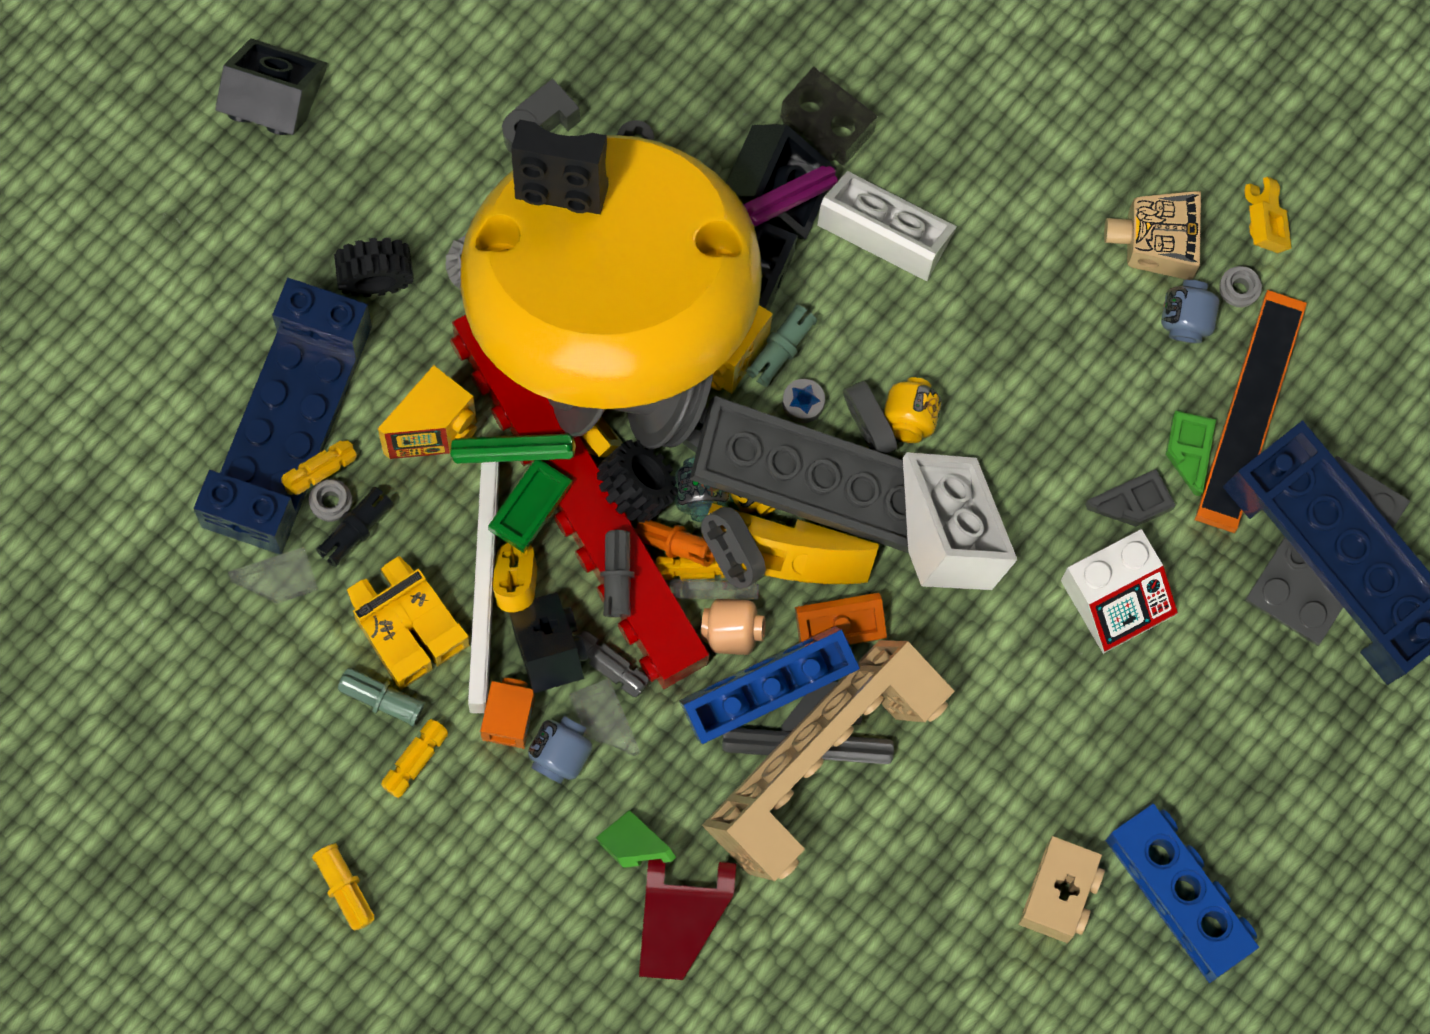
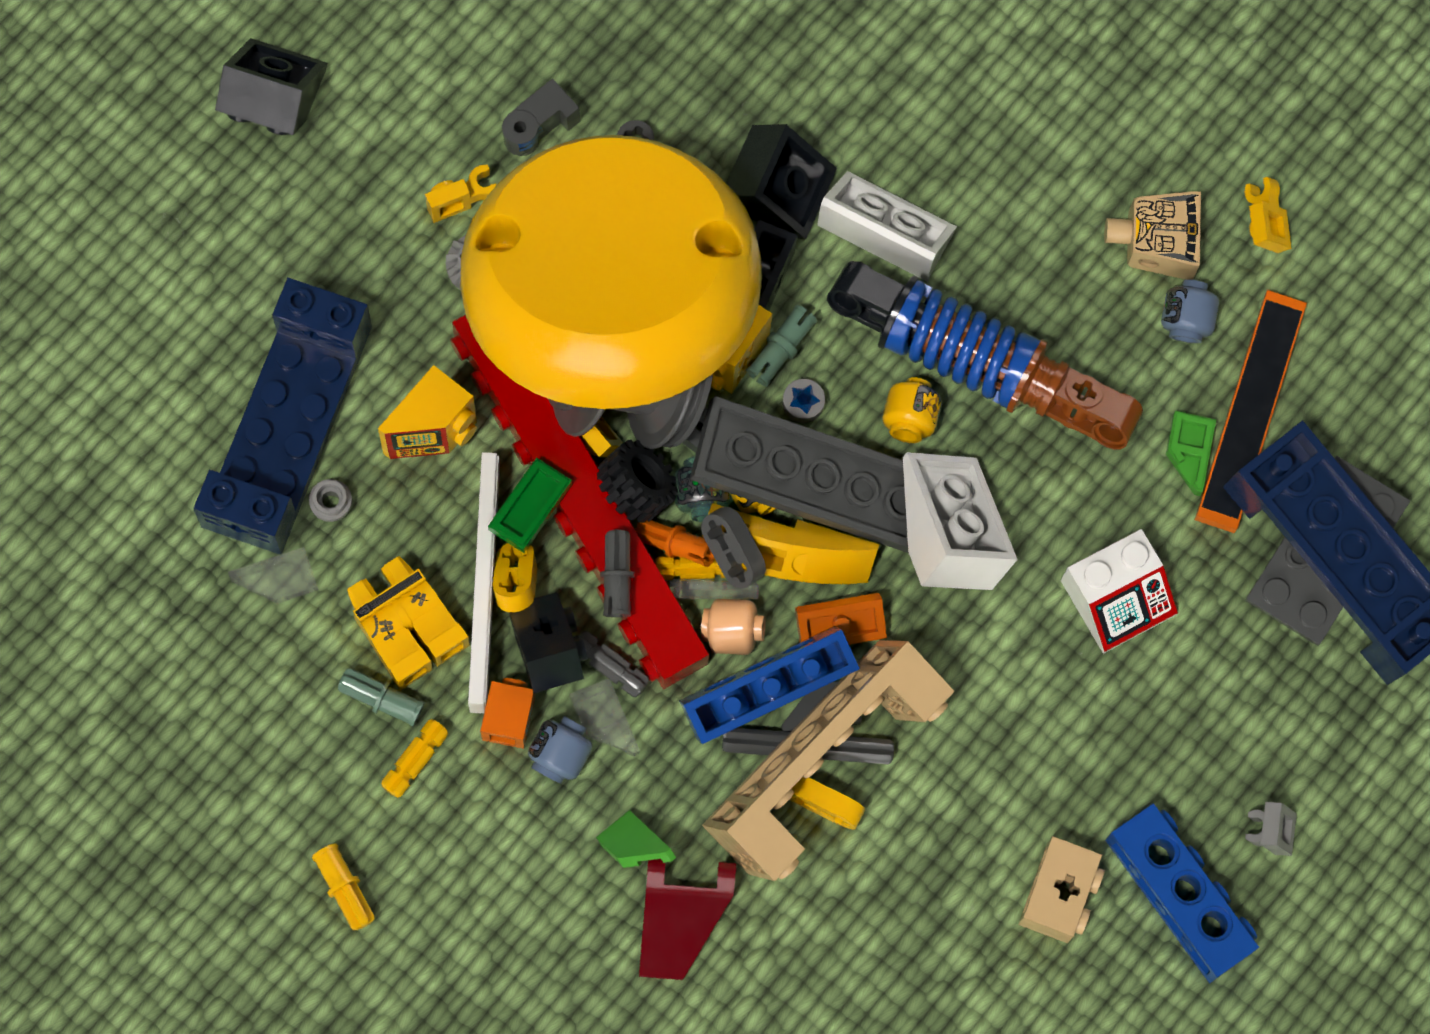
(318, 467): yellow axle -> none
(354, 526): black pin -> none
(373, 267): black tyre -> none
(455, 197): none -> yellow plate
(513, 448): green axle -> none
(559, 168): black brick -> none
(791, 194): magenta axle -> none
(827, 803): none -> yellow beam
(836, 110): clear smoke brick -> none
(870, 418): dark grey beam -> none
(1003, 367): none -> piece
(1134, 500): dark grey tile -> none
(1244, 276): light grey plate -> none
(1277, 828): none -> light grey tile

